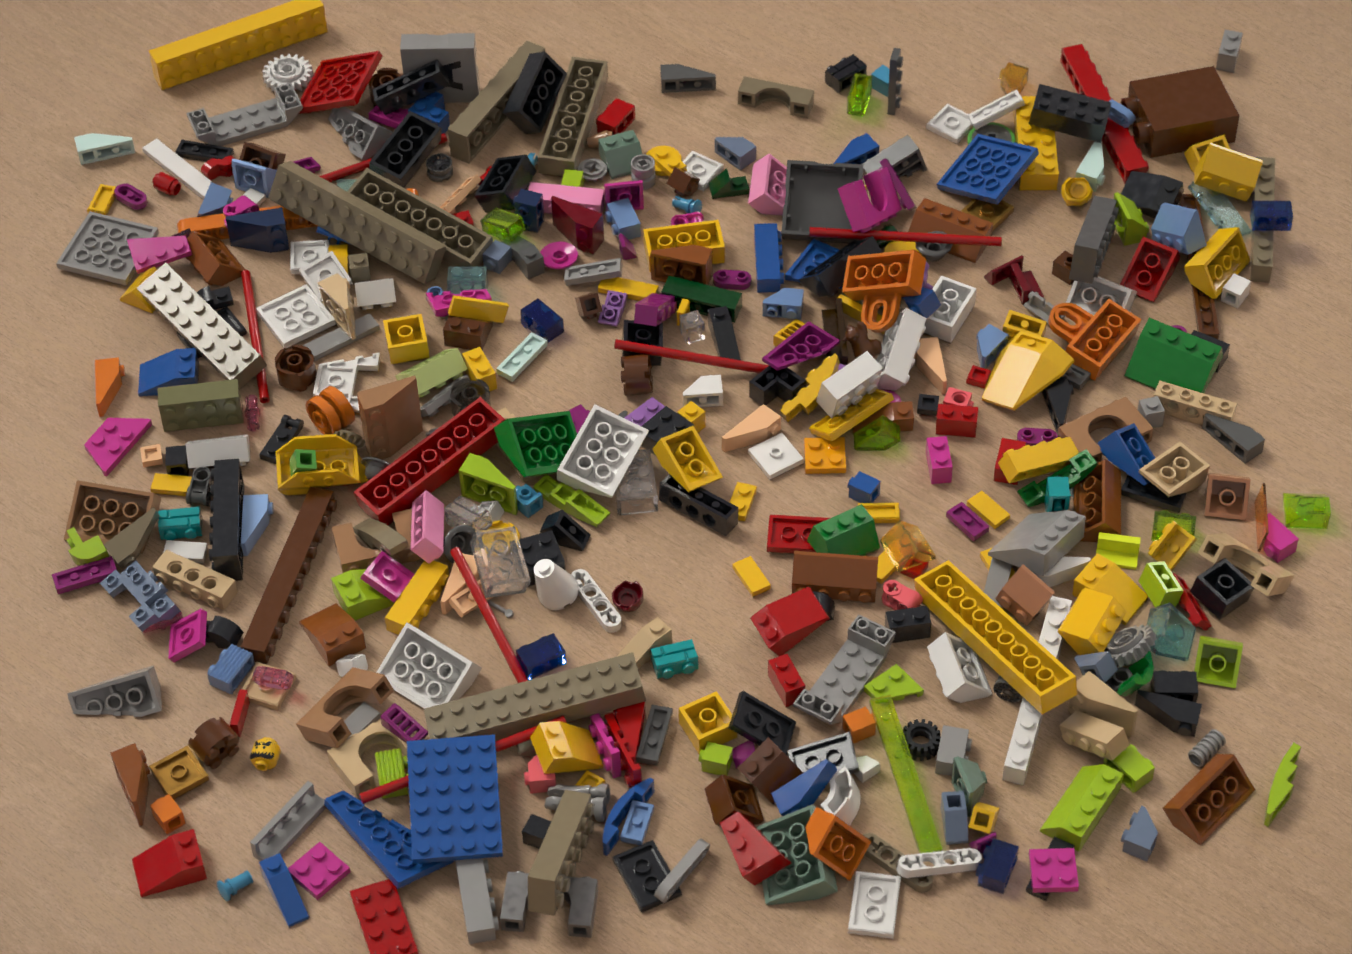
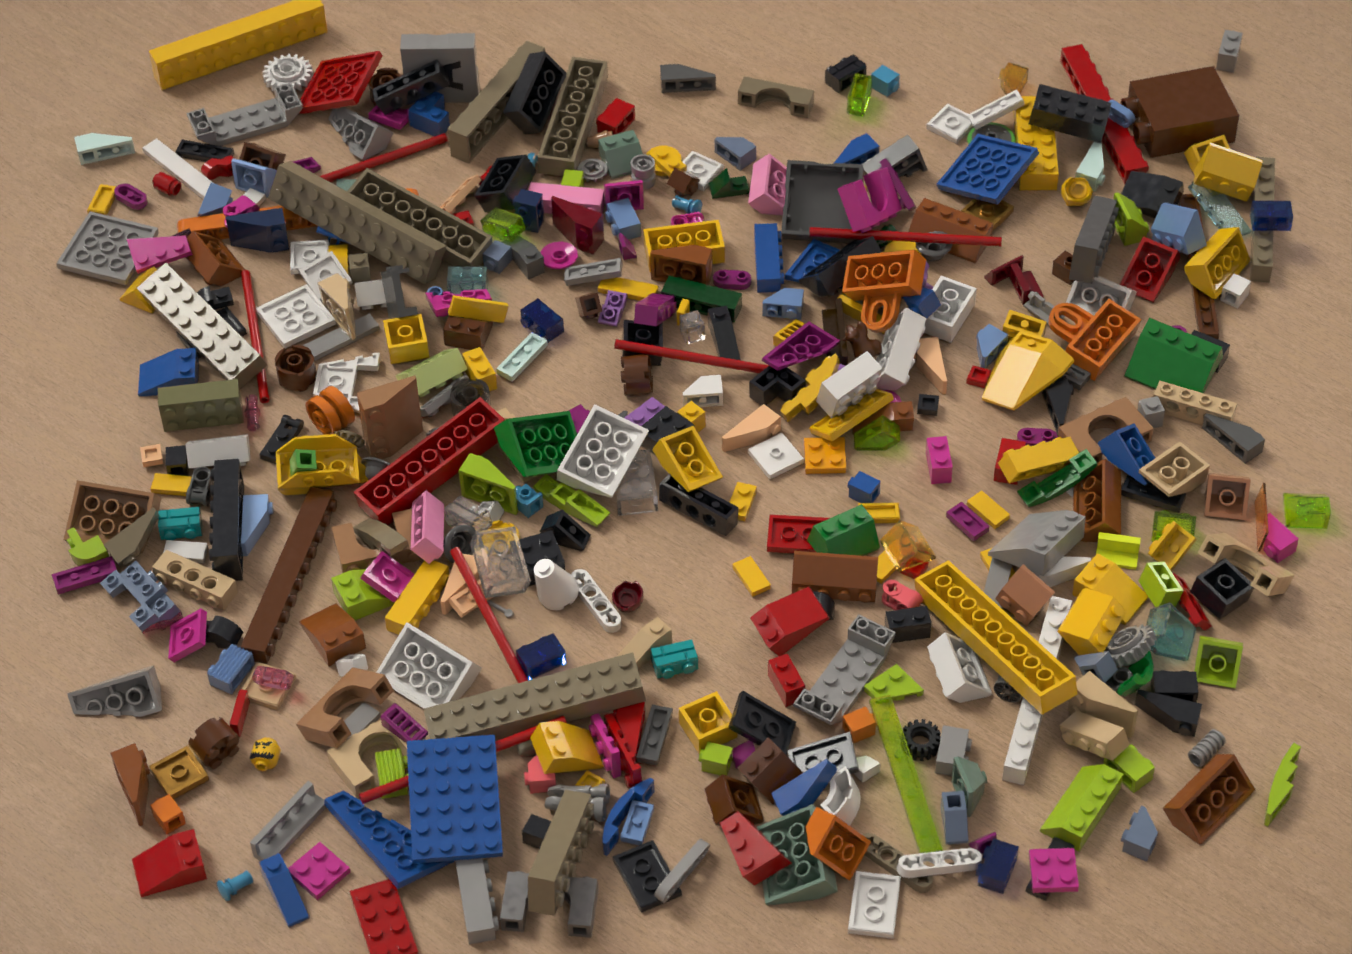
(108, 382): orange slope -> none
(115, 440): dark pink wing -> none
(394, 294): none -> dark grey panel
(406, 149): black brick -> none
(439, 168): dark grey wheel -> none
(895, 76): dark grey plate -> none
(956, 420): red brick -> none
(958, 397): coral brick -> none
(984, 817): yellow brick -> none
(1057, 494): teal brick -> none

